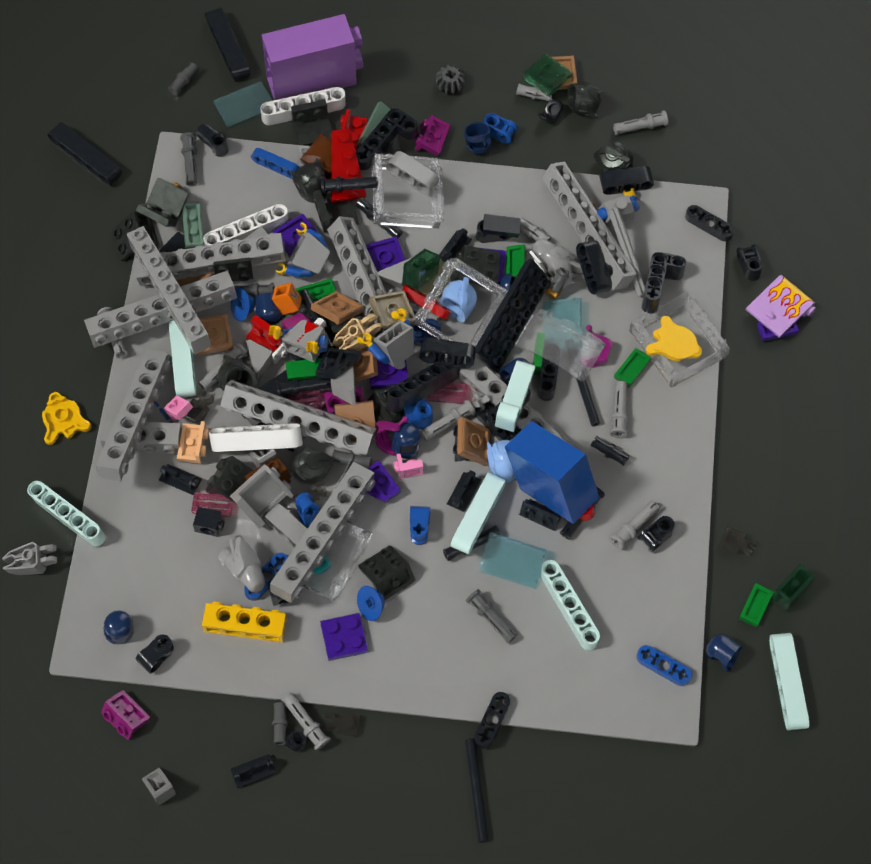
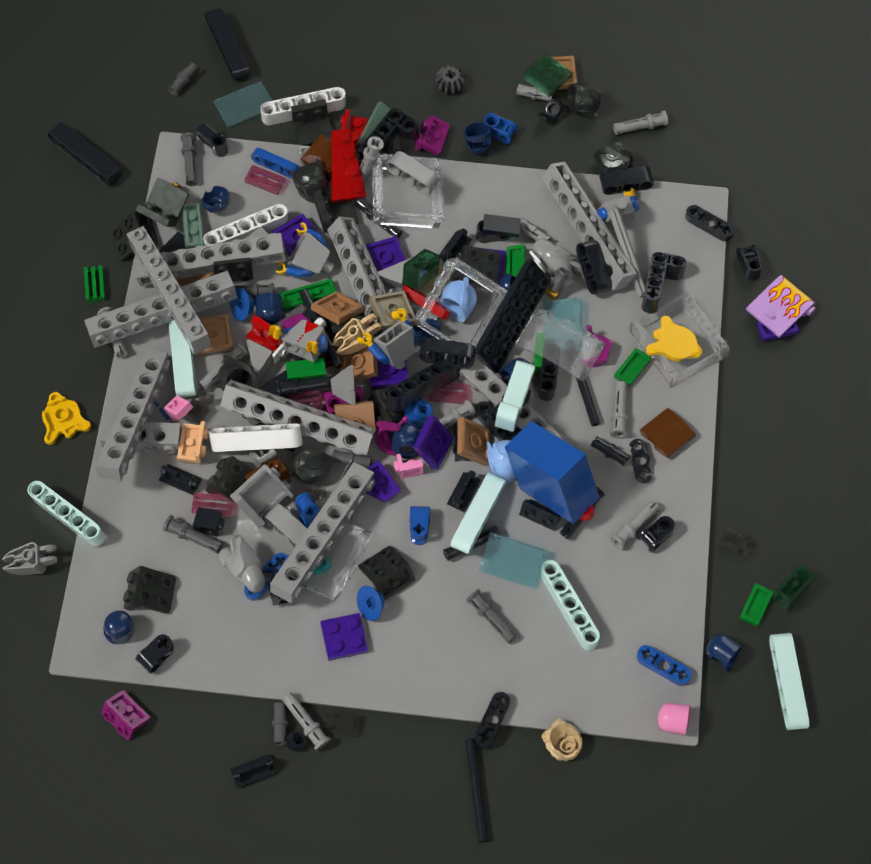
(93, 271): none -> green tile
(149, 590): none -> pearl dark grey bracket
(159, 786): light grey slope -> none
(184, 530): none -> dark grey pin
(216, 200): none -> dark blue hair
(262, 182): none -> clear pink tile
(273, 632): yellow brick -> none
(287, 298): orange brick -> none
(312, 57): medium lavender brick -> none
(336, 362): black wing -> none
(340, 184): black pin -> none
(371, 154): none -> light grey pin
(433, 442): none -> dark purple plate
(479, 400): light grey piece -> none
(561, 738): none -> tan hair
(643, 452): none -> black piece
(667, 433): none -> reddish brown slope
(674, 718): none -> bright pink helmet

